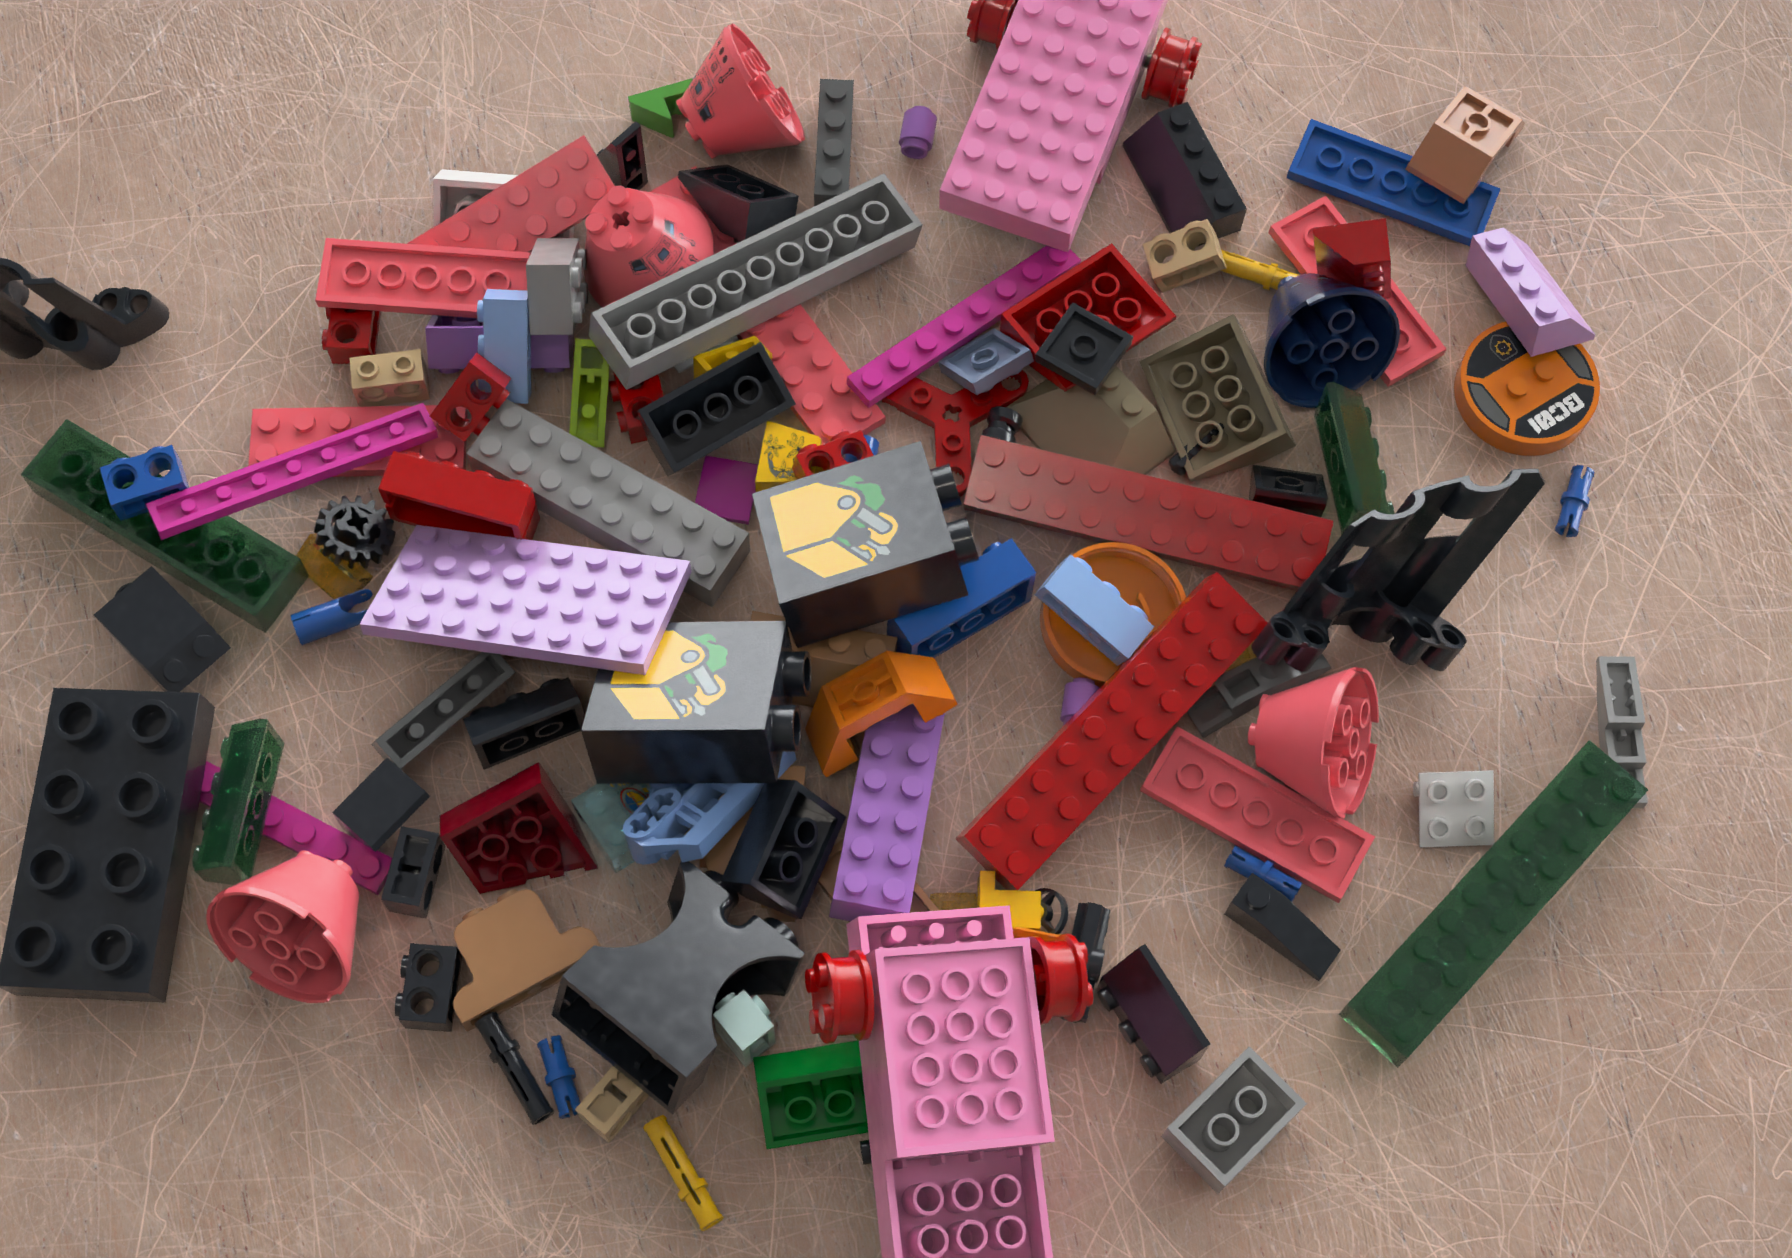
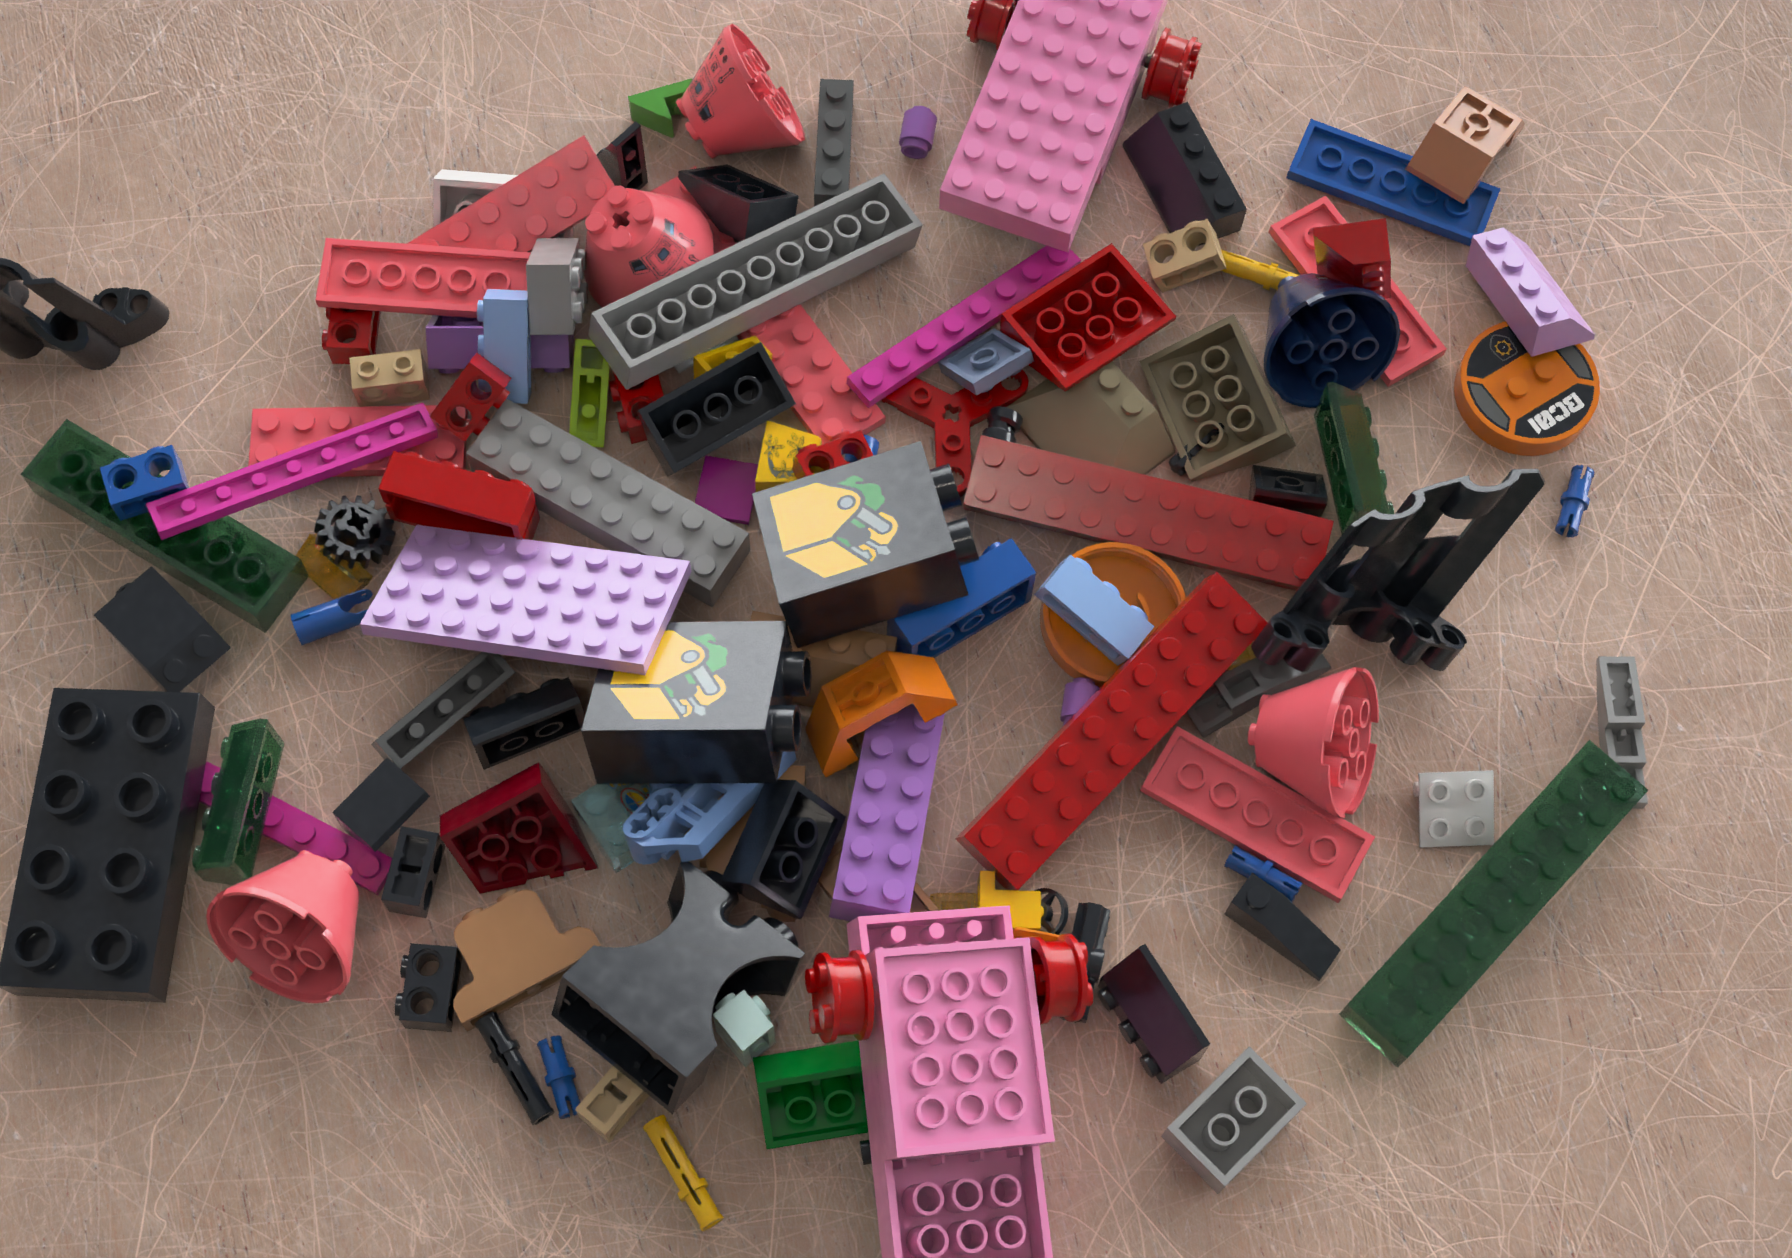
(1083, 348): black plate -> none

